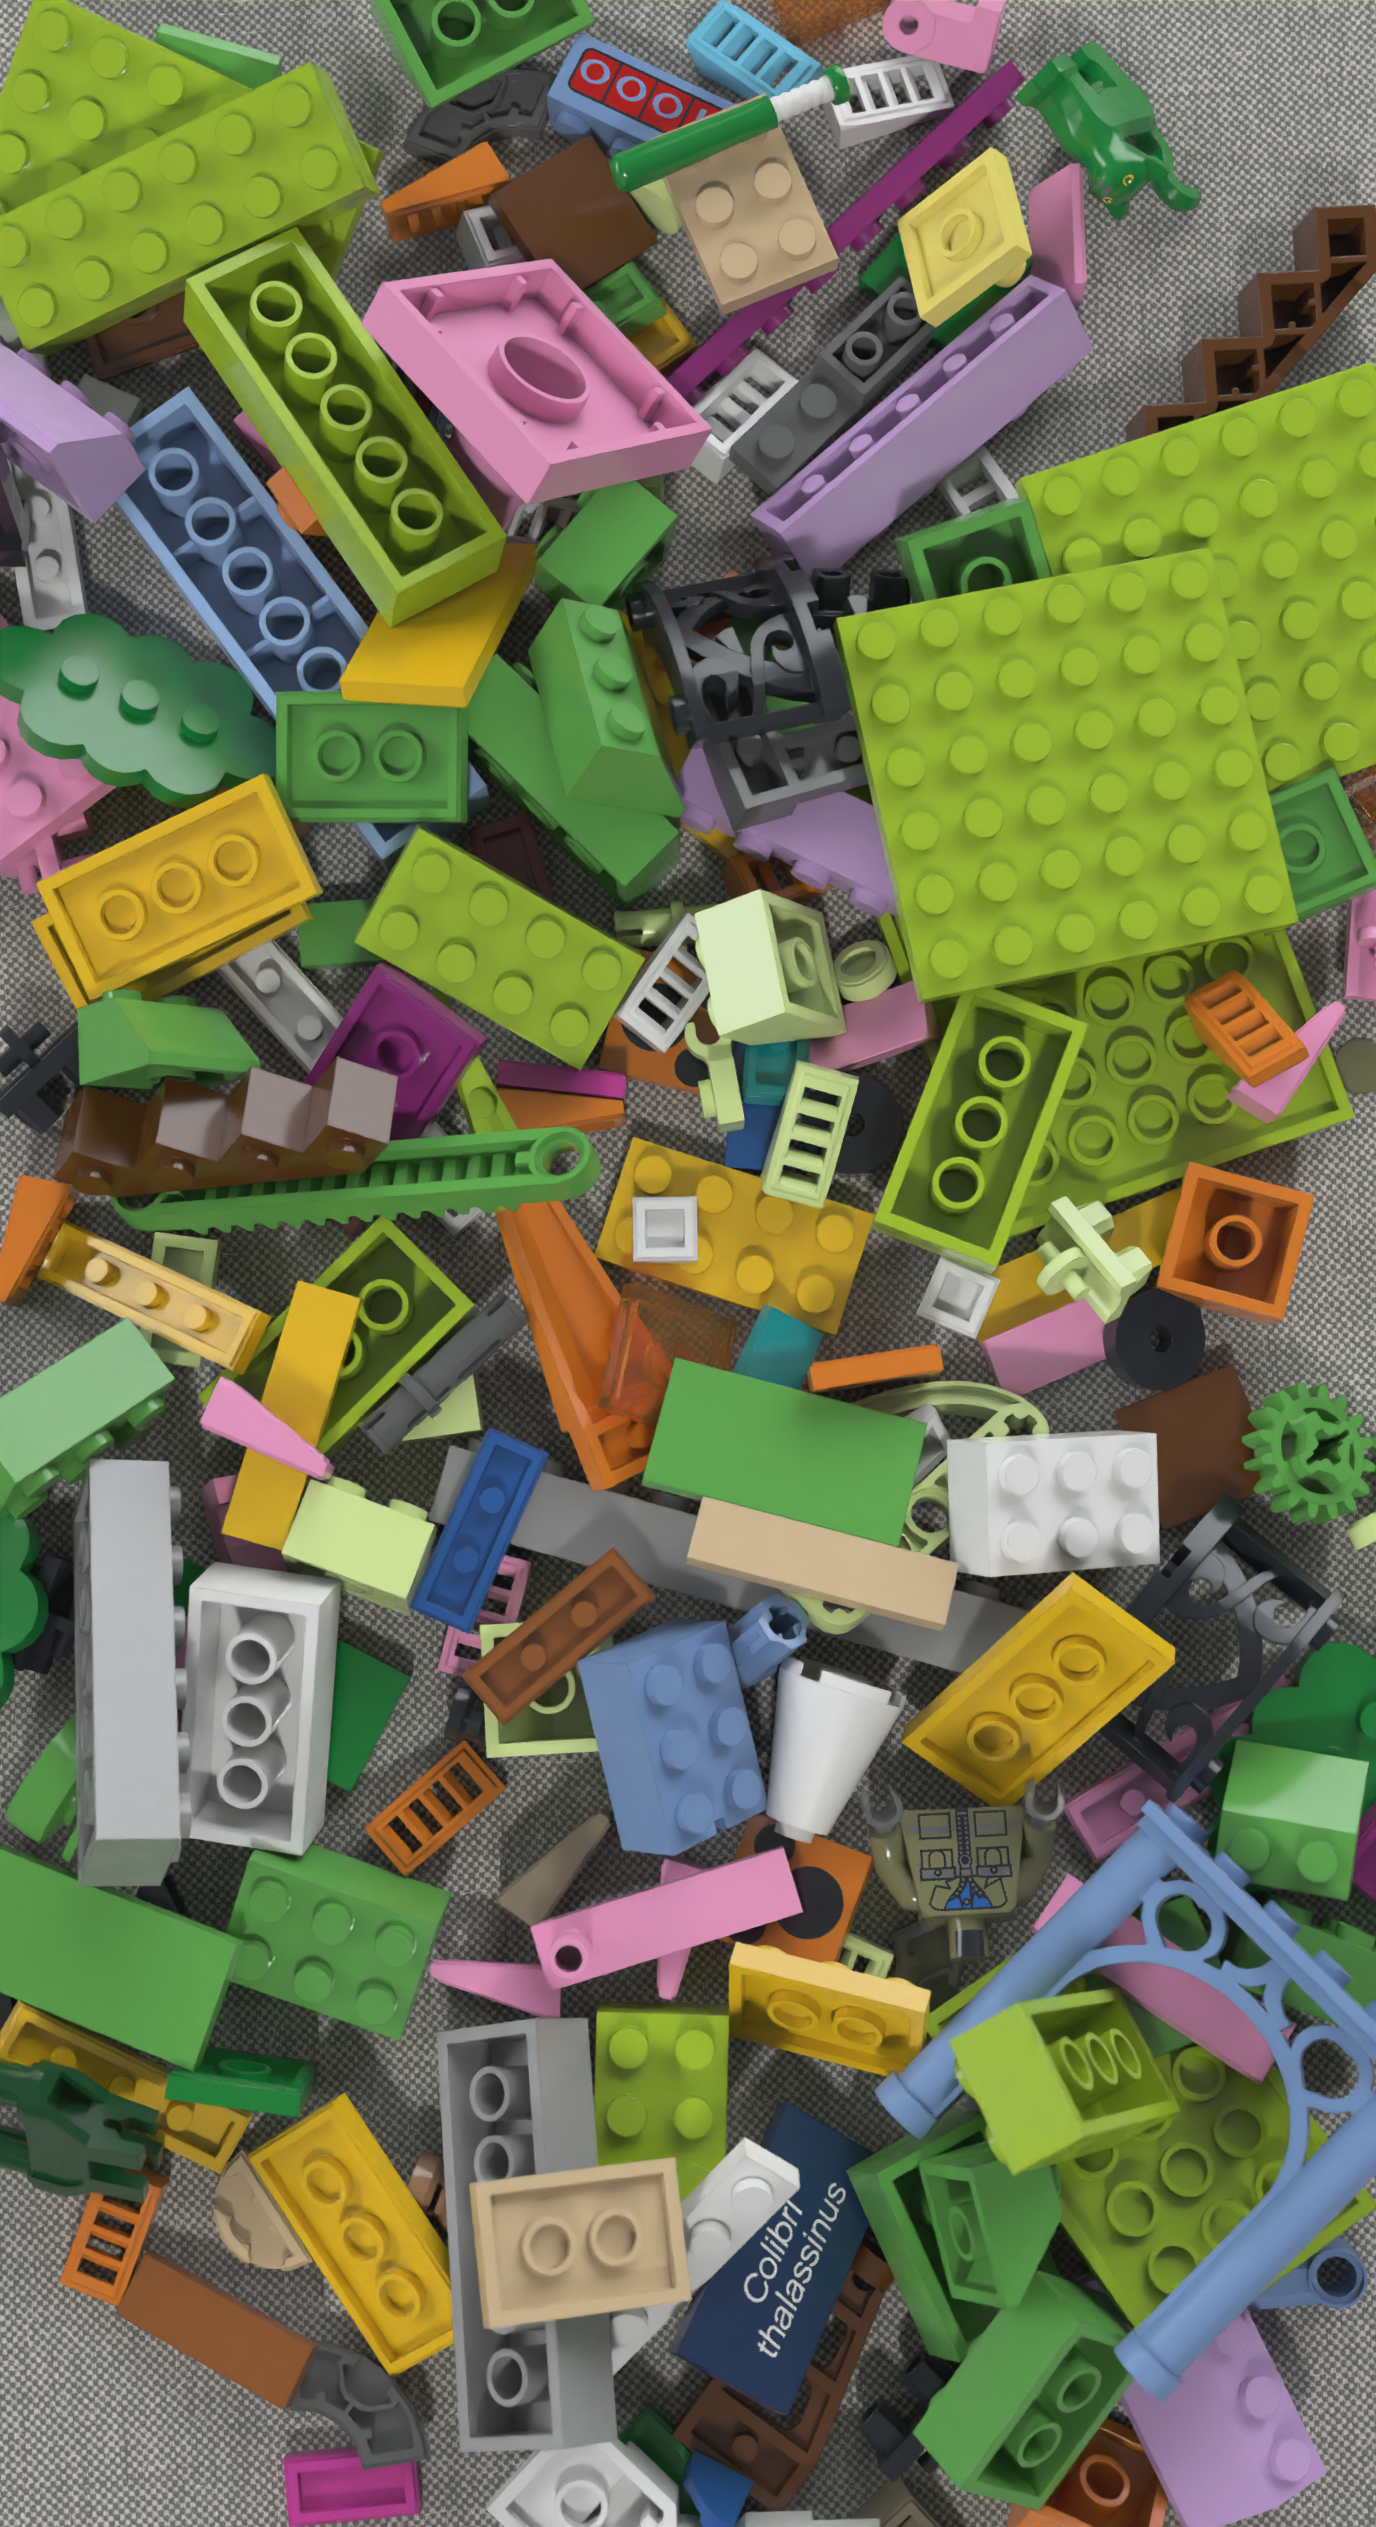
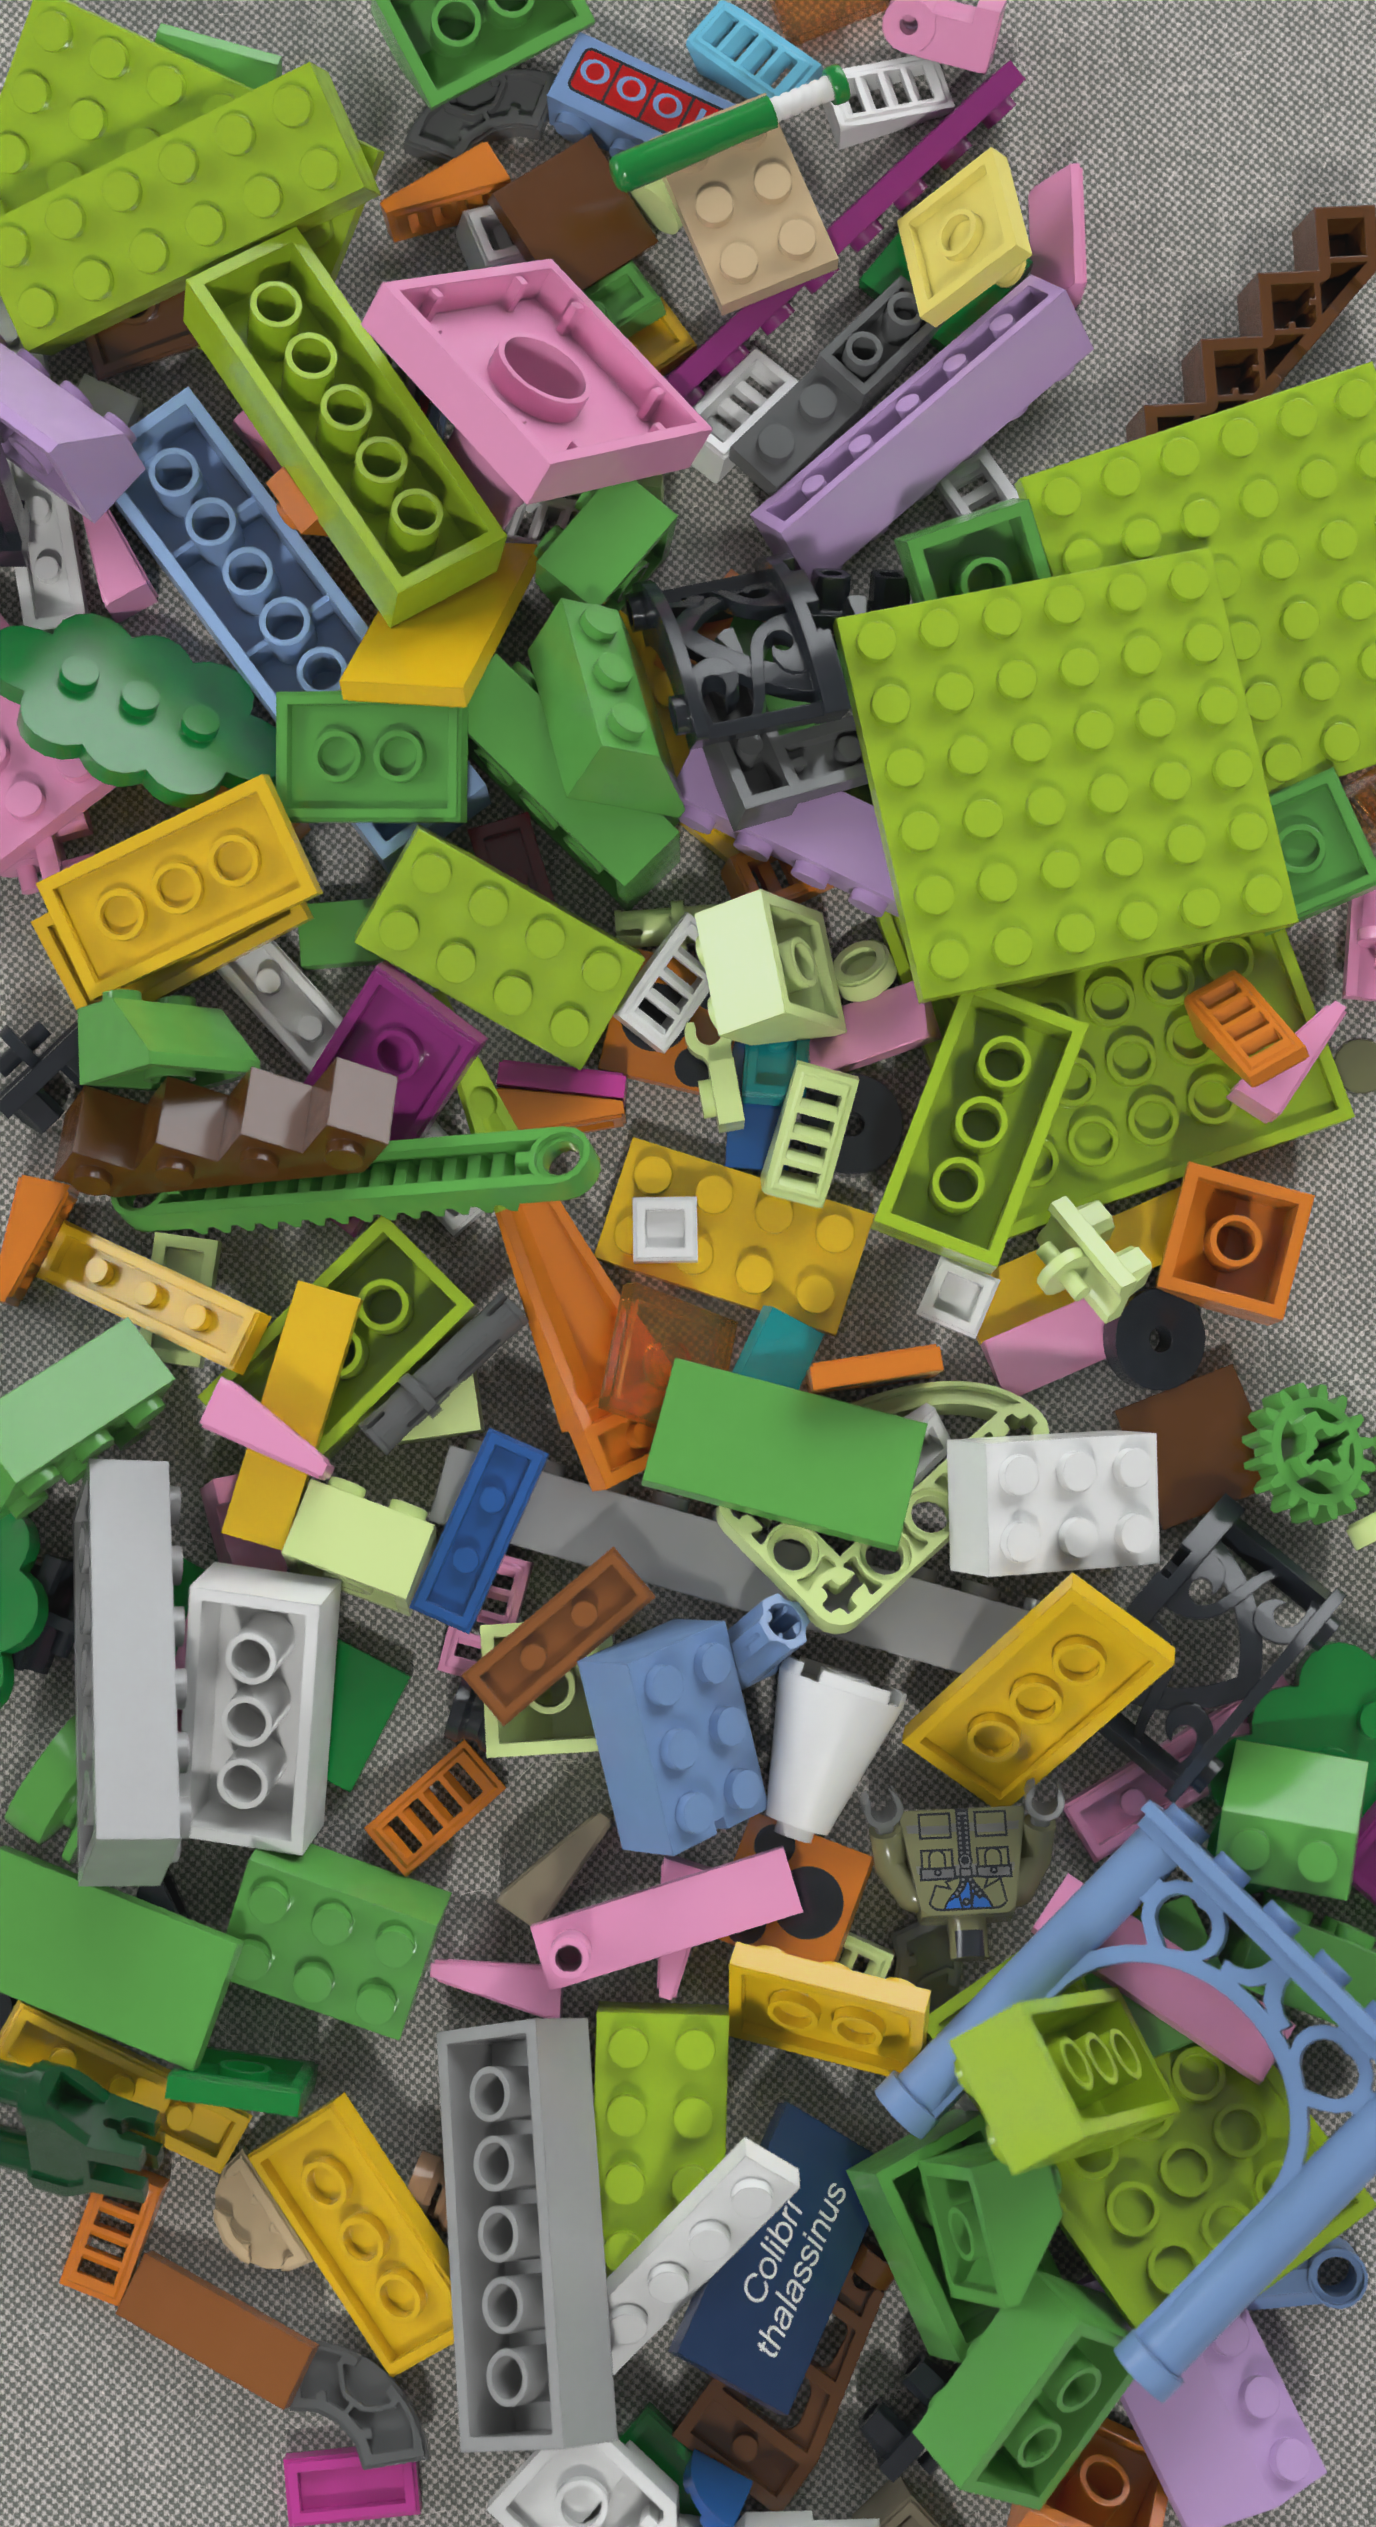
(119, 574): none -> bright pink slope
(579, 2242): tan plate -> none
(822, 1564): tan tile -> none
(1107, 129): green animal -> none

